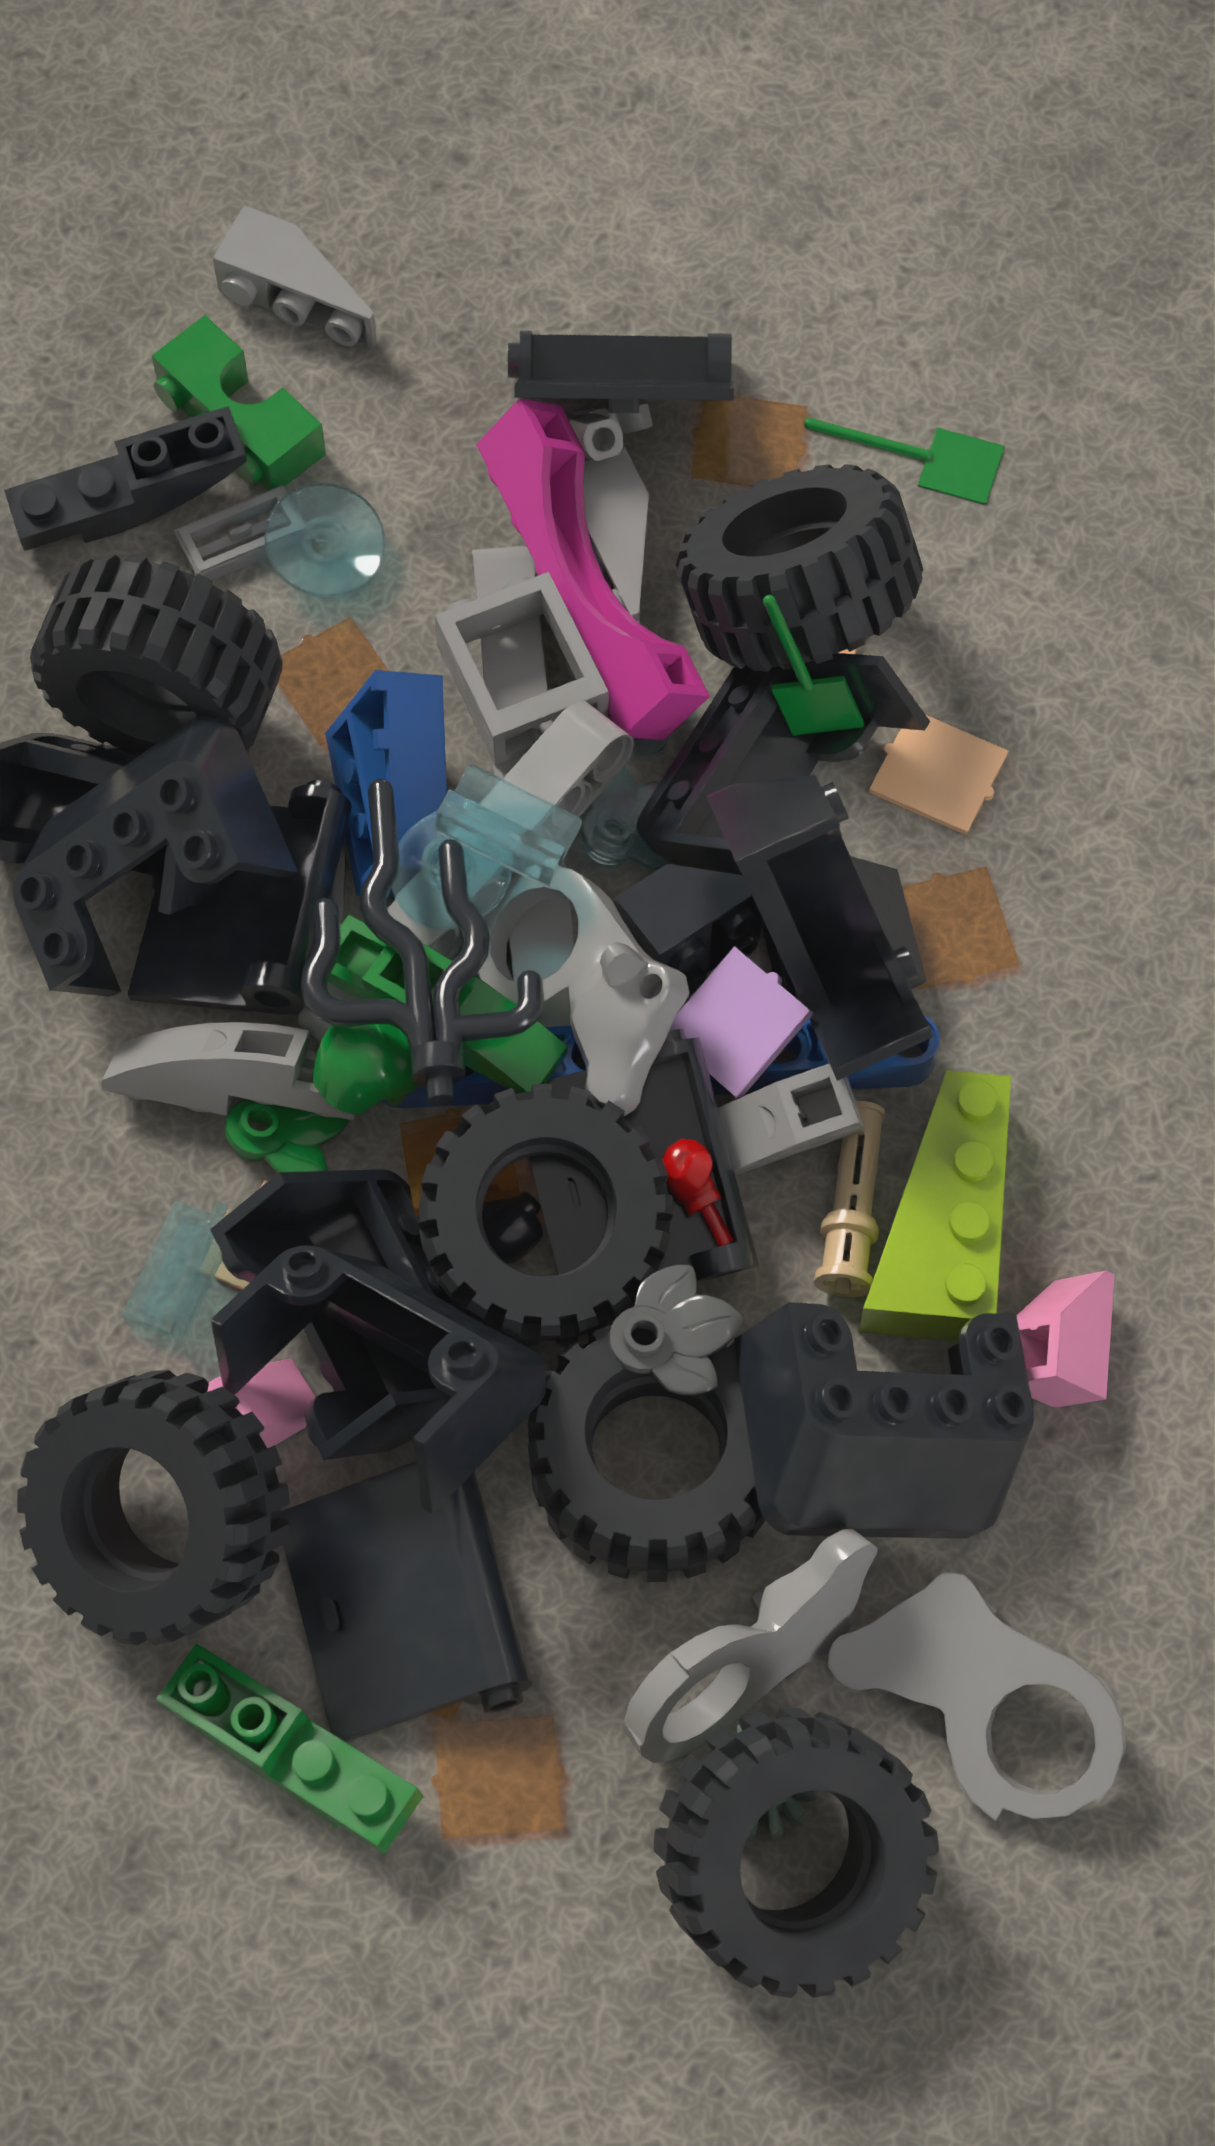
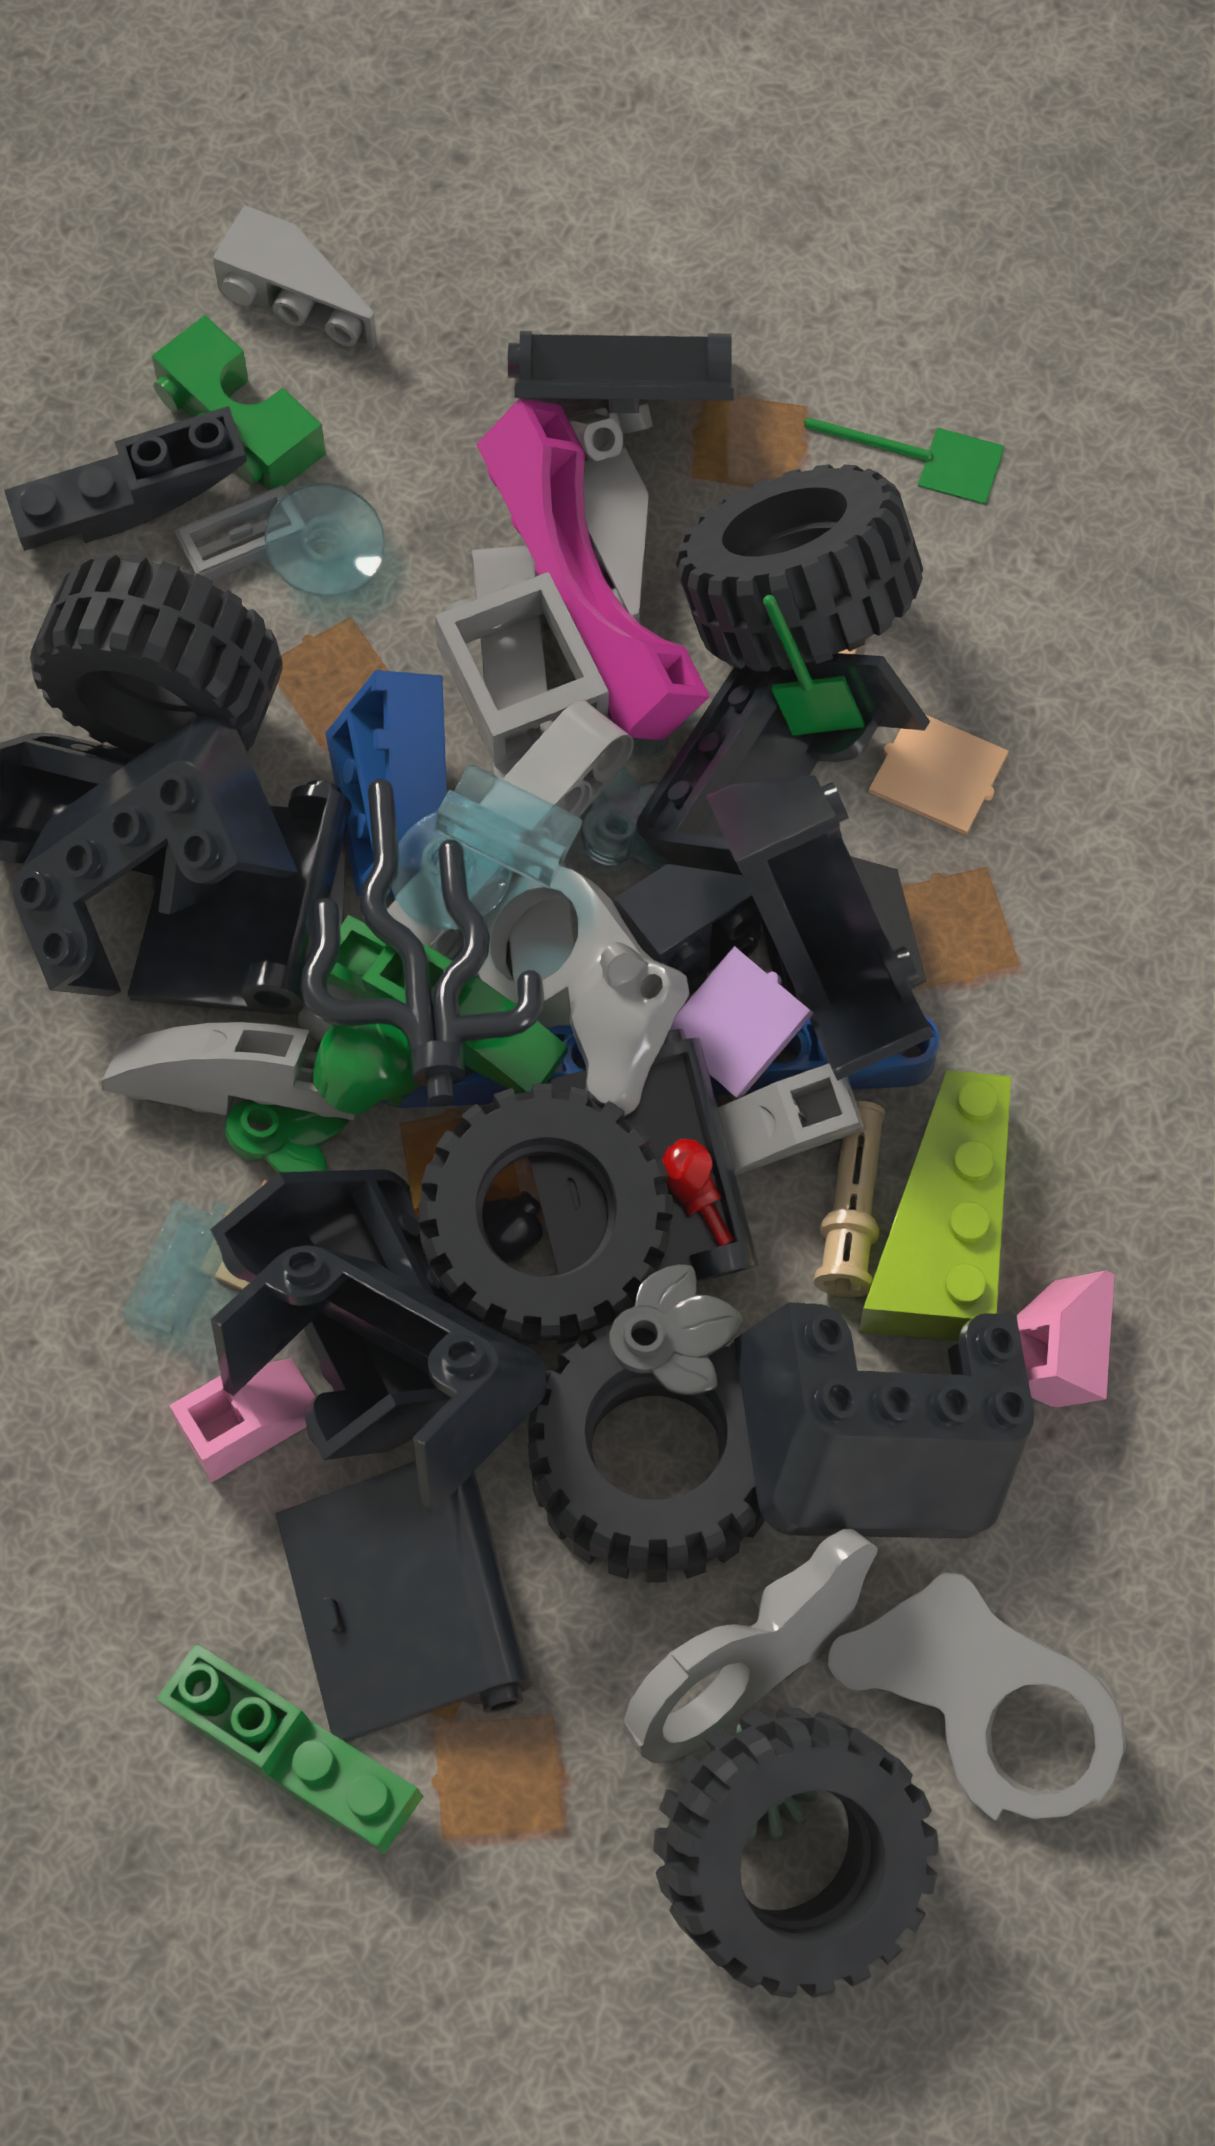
(79, 1519): black tyre -> none

